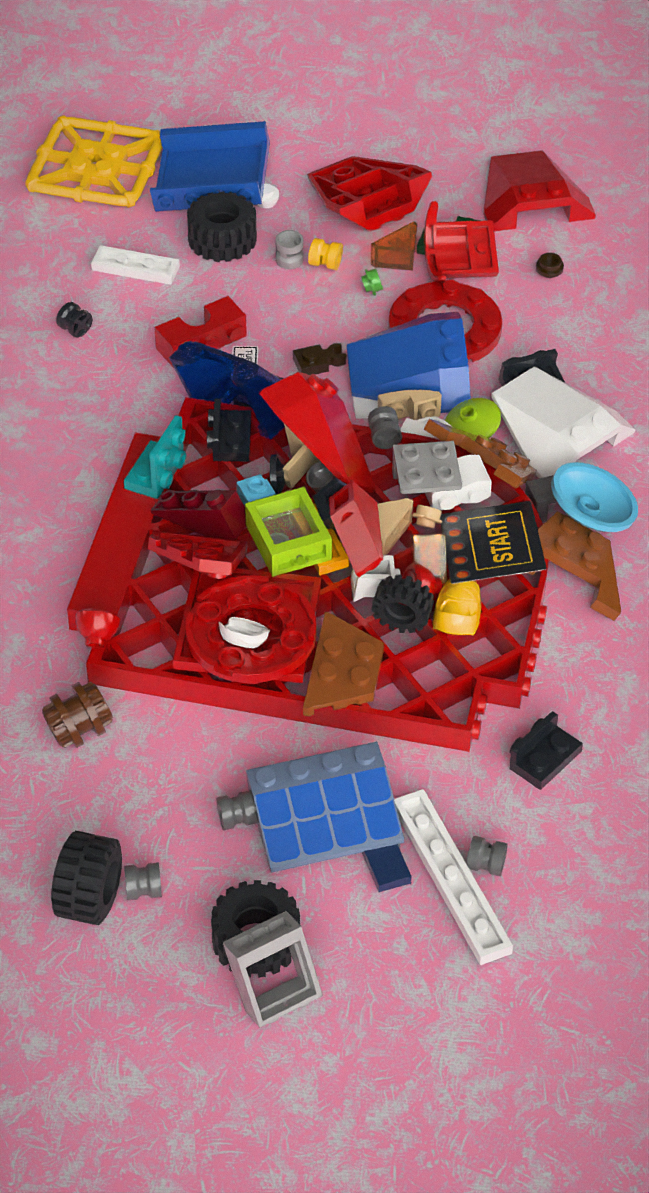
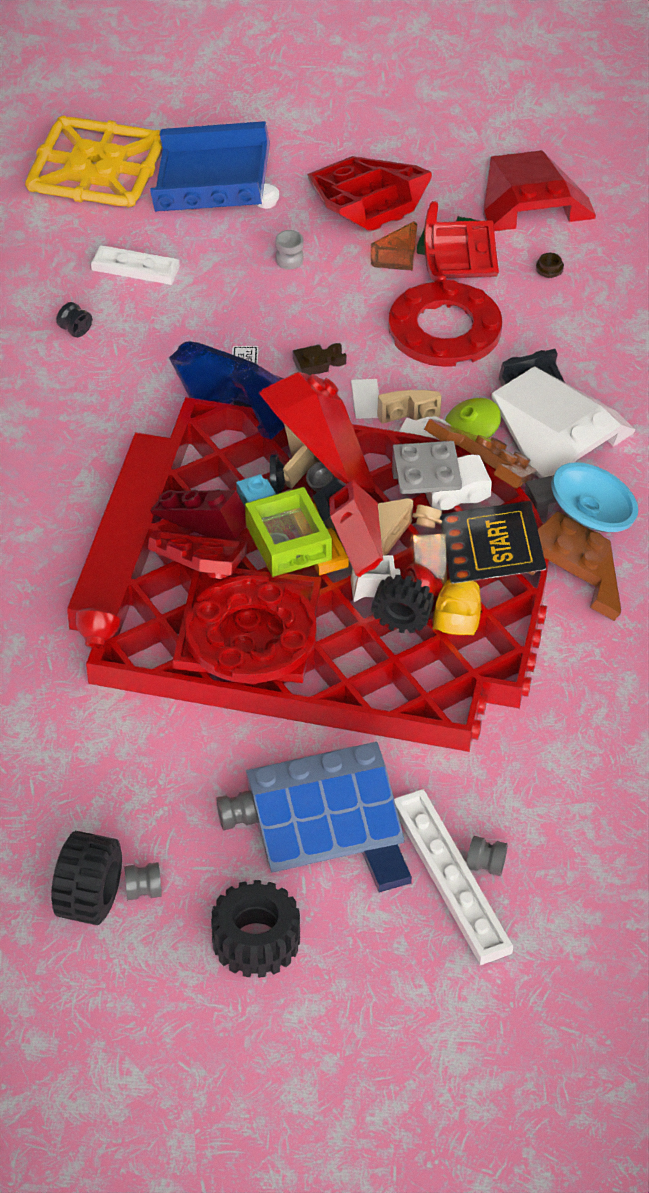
(77, 714): reddish brown piece -> none
(158, 462): teal bracket -> none
(222, 226): black tyre -> none
(222, 325): red arch -> none
(230, 433): black bracket -> none
(244, 632): white piece -> none
(260, 943): light grey window -> none
(325, 254): yellow wheel -> none
(343, 667): dark orange wing -> none
(372, 281): bright green plate -> none
(384, 427): dark grey wheel -> none
(413, 356): blue wedge -> none
(543, 751): black bracket -> none

